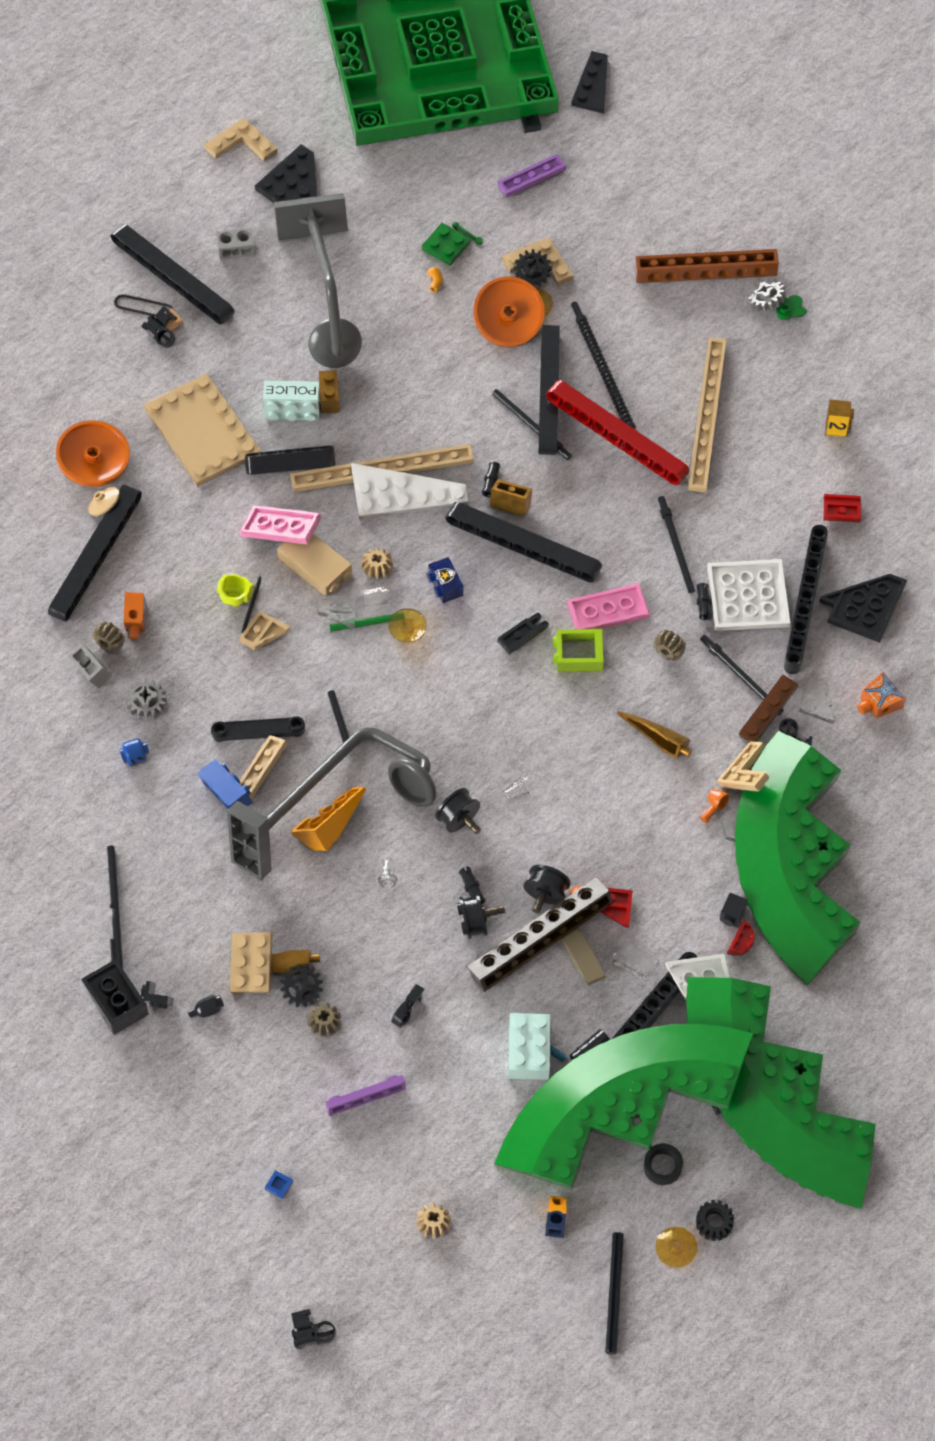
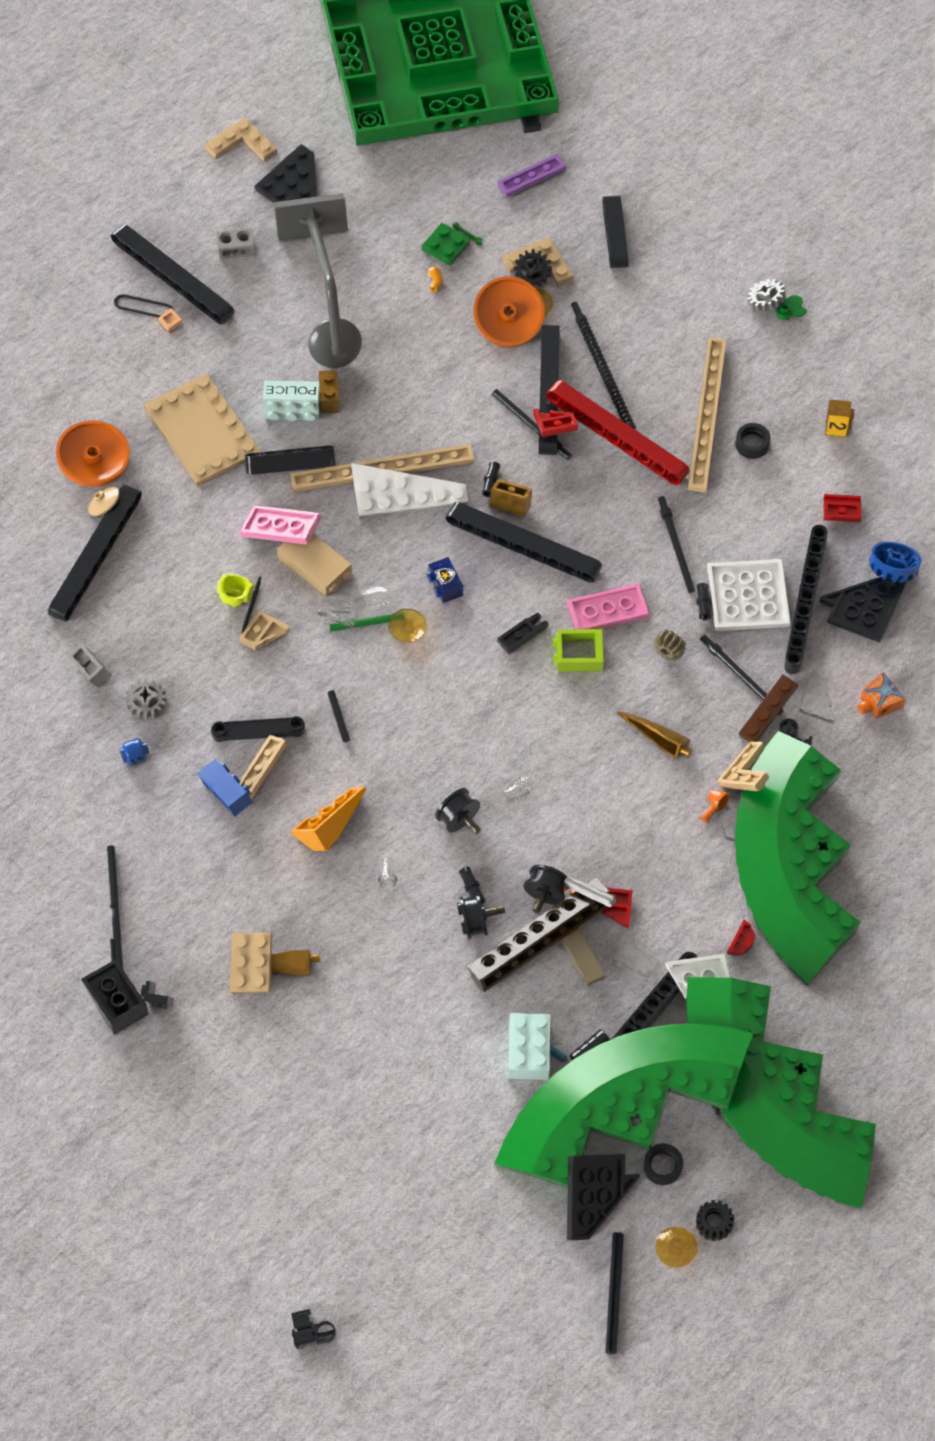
(108, 637): dark tan gear -> none
(134, 614): orange torso -> none
(159, 323): black piece -> none
(207, 1006): black plant -> none
(250, 829): dark grey piece -> none
(279, 1184): blue plate -> none
(314, 988): black gear -> none
(320, 1026): dark tan gear -> none
(342, 1103): medium lavender plate -> none
(377, 563): tan gear -> none
(404, 1011): black piece -> none
(432, 1227): tan gear -> none
(555, 422): none -> red wing
(556, 1217): dark blue leg -> none
(589, 891): none -> light grey axle
(592, 84): black wing -> none
(594, 1191): none -> black wing
(615, 231): none -> black beam
(706, 266): dark orange brick -> none
(733, 910): black brick -> none
(755, 429): none -> black tyre
(894, 561): none -> blue gear

